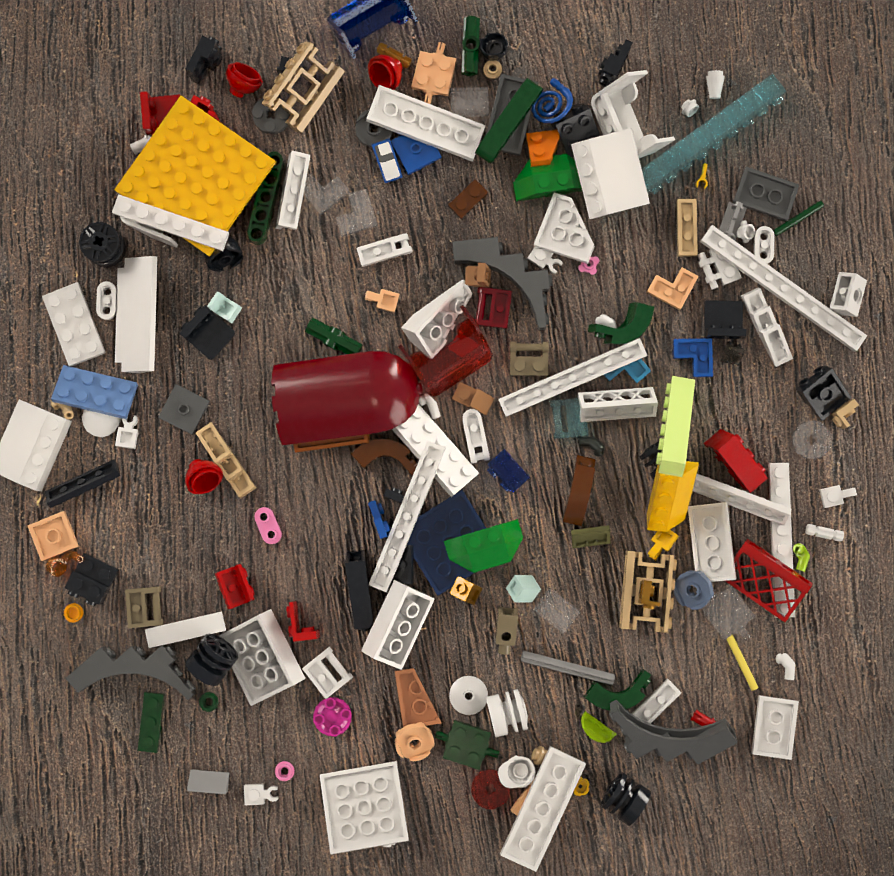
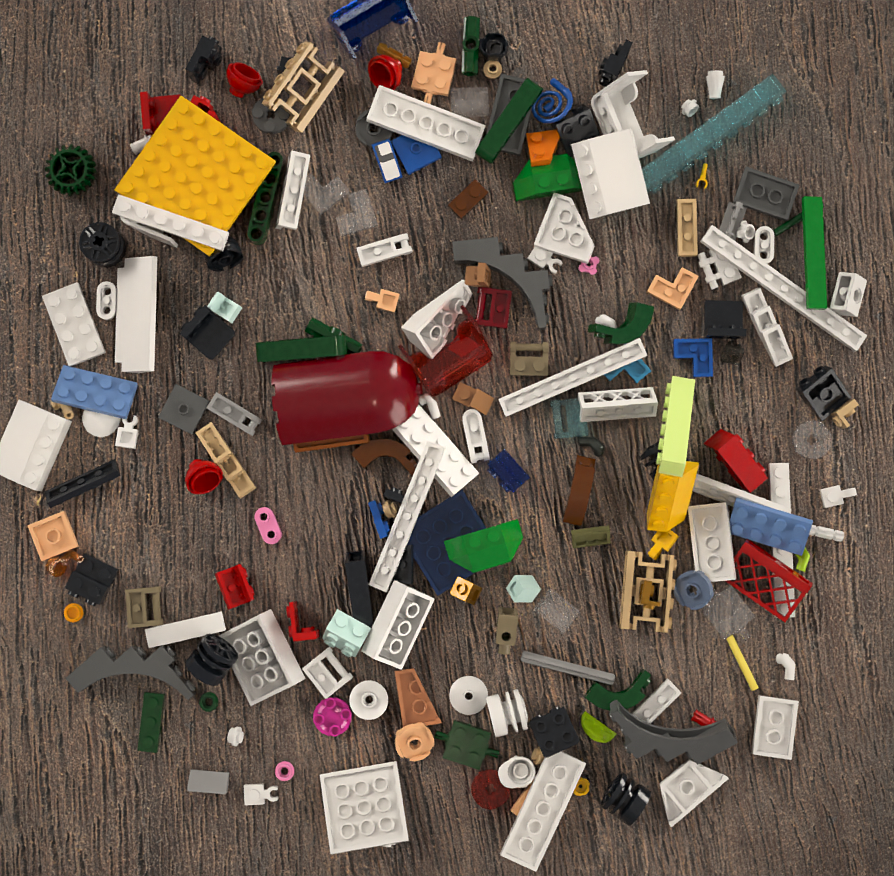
(64, 173): none -> dark green gear
(233, 413): none -> light grey plate
(235, 736): none -> white plate
(301, 348): none -> dark green beam
(345, 633): none -> light aqua bracket
(364, 709): none -> white dish
(390, 509): none -> tan plate
(554, 731): none -> black bracket
(688, 788): none -> white wing
(770, 526): none -> medium blue plate
(814, 253): none -> green tile

